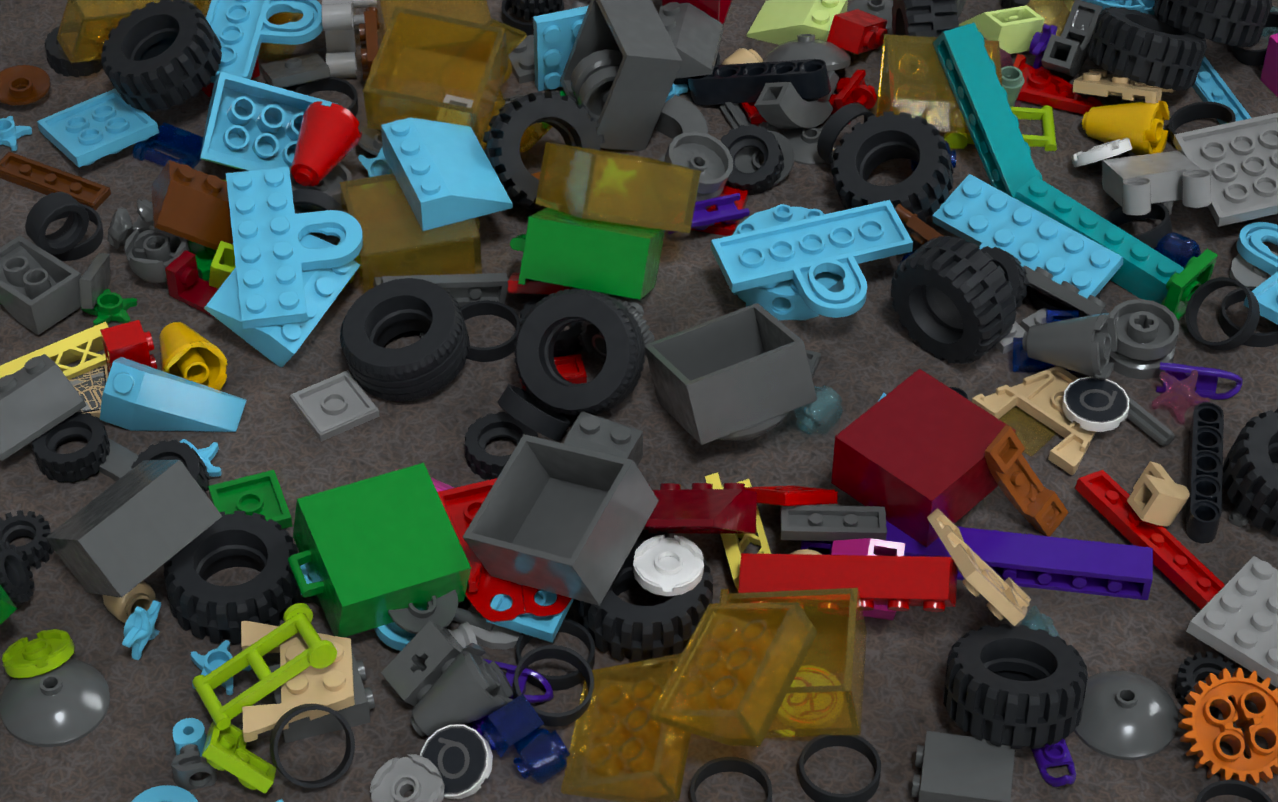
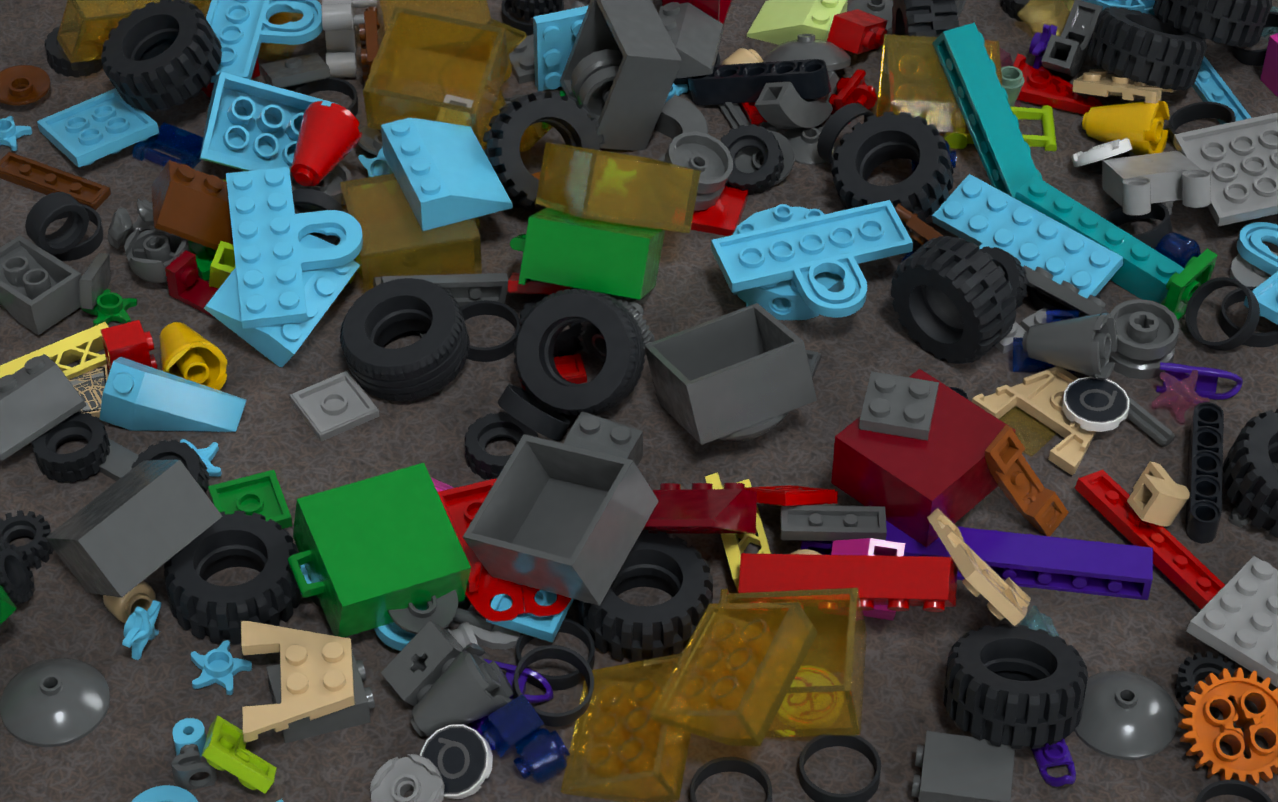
(39, 655): lime tile -> none
(318, 655): lime piece -> none
(341, 769): black tyre -> none
(668, 565): white tile -> none
(725, 213): dark purple piece -> none
(821, 414): clear light blue head -> none
(899, 405): none -> dark grey plate
(1010, 27): yellowish green slope -> none

